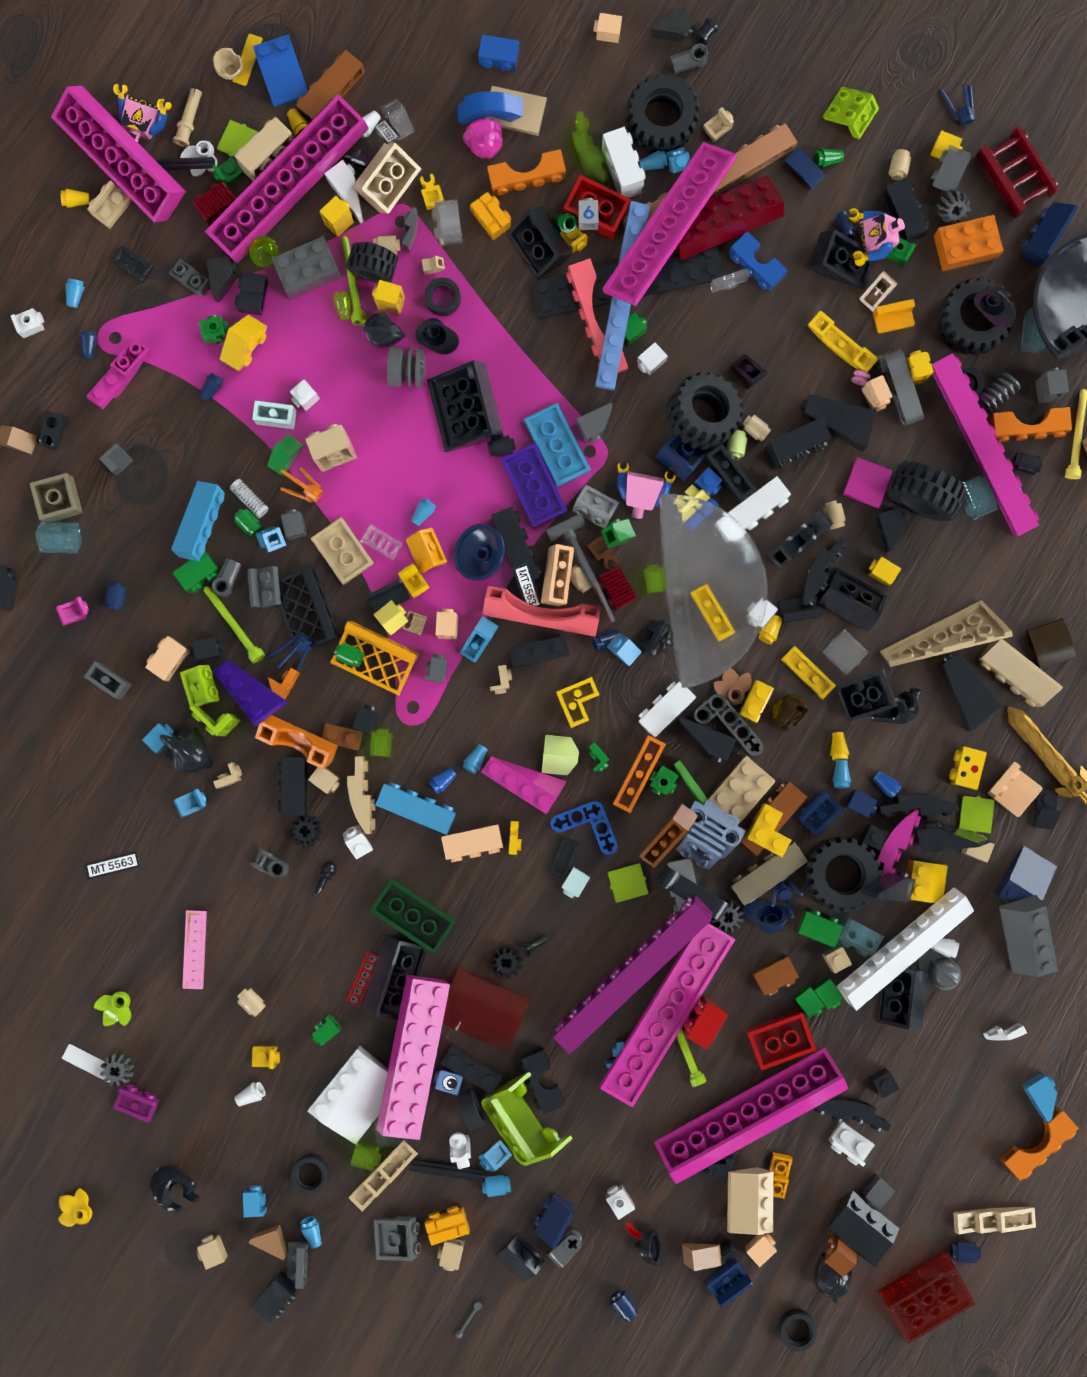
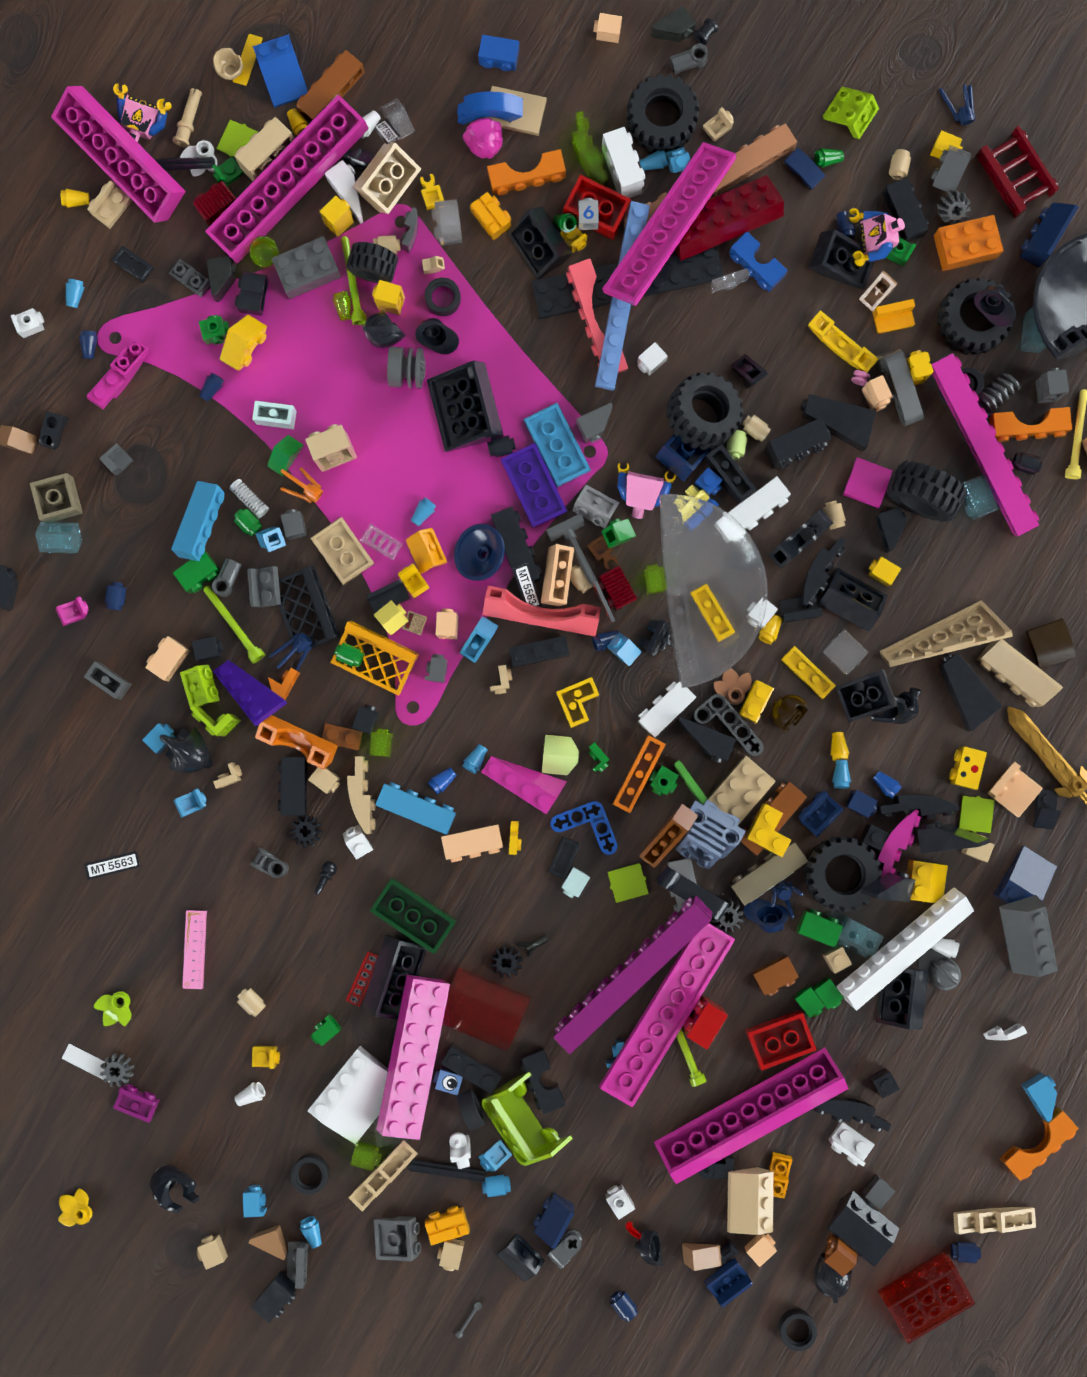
(304, 395): white brick -> none
(635, 328): green brick -> none

